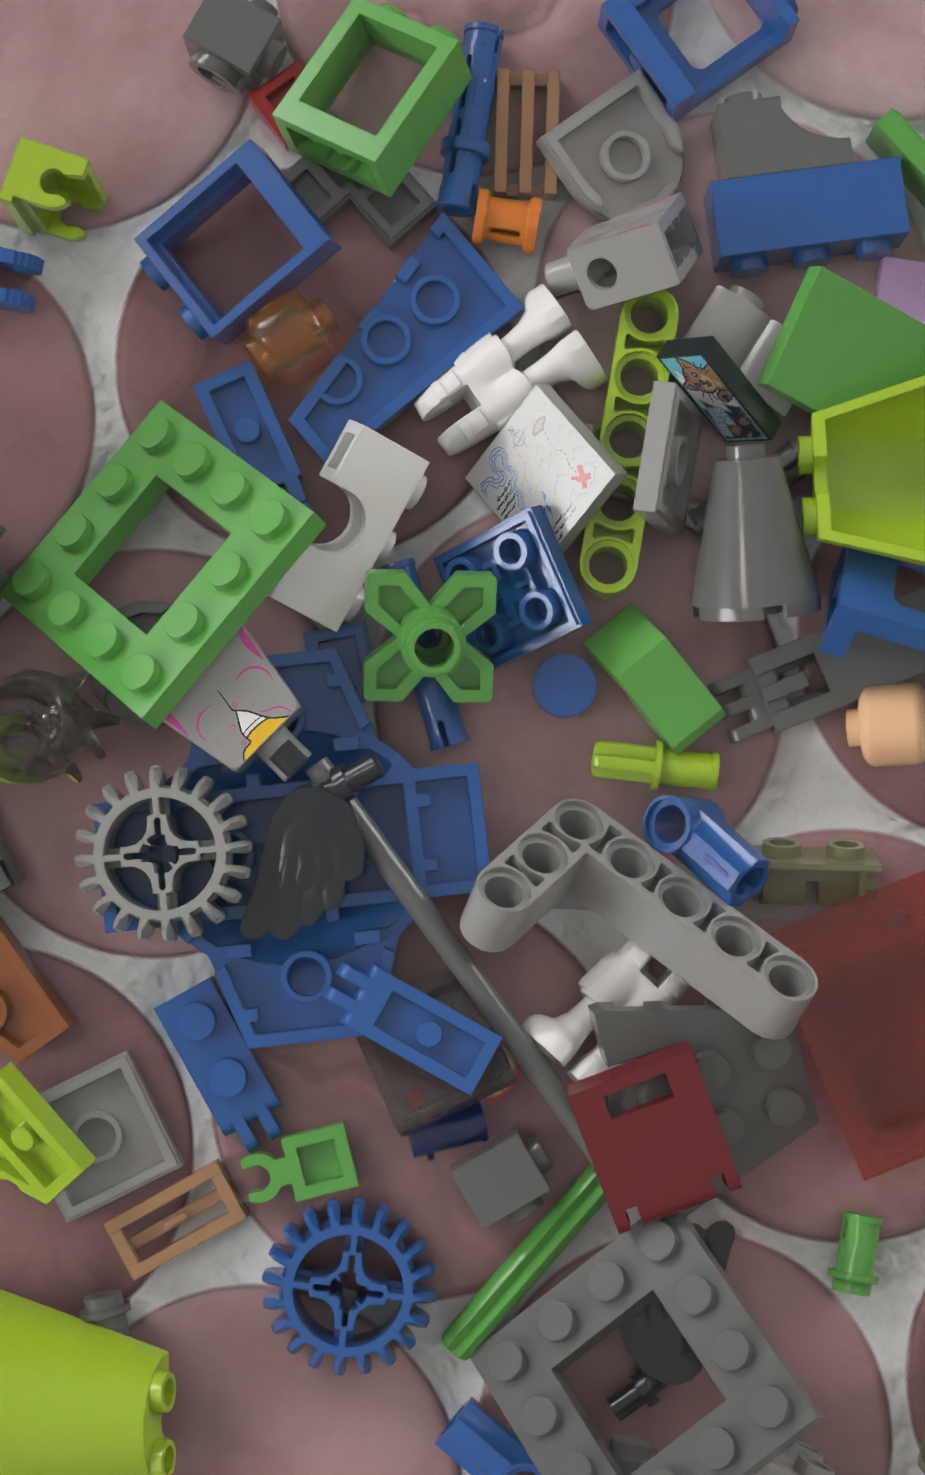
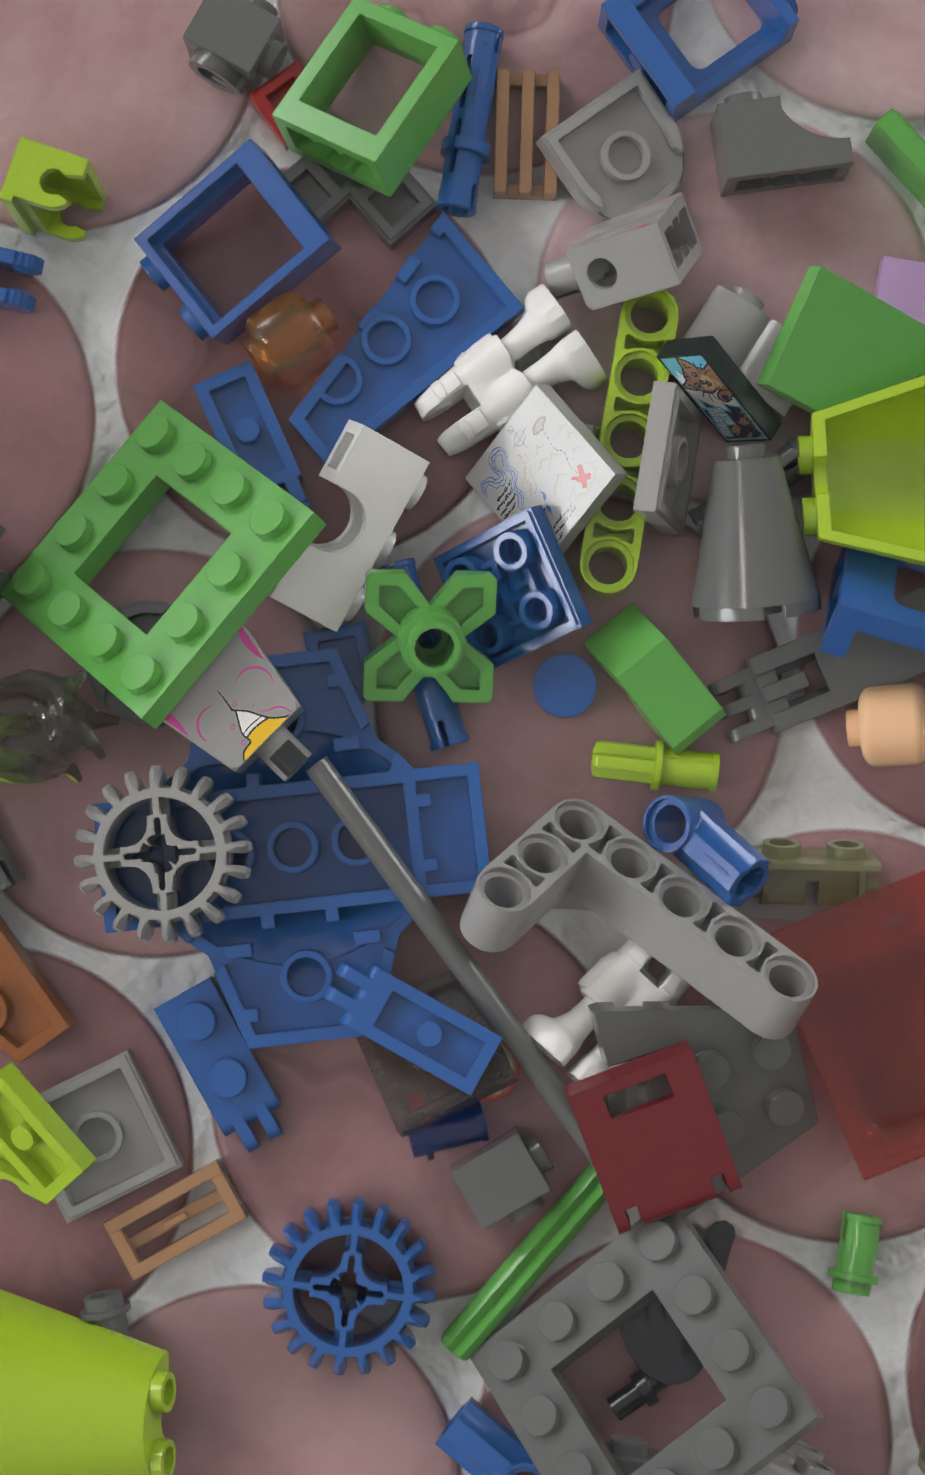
(310, 852): black animal -> none
(313, 1162): bright green plate -> none
(506, 221): orange bush -> none
(806, 216): blue brick -> none

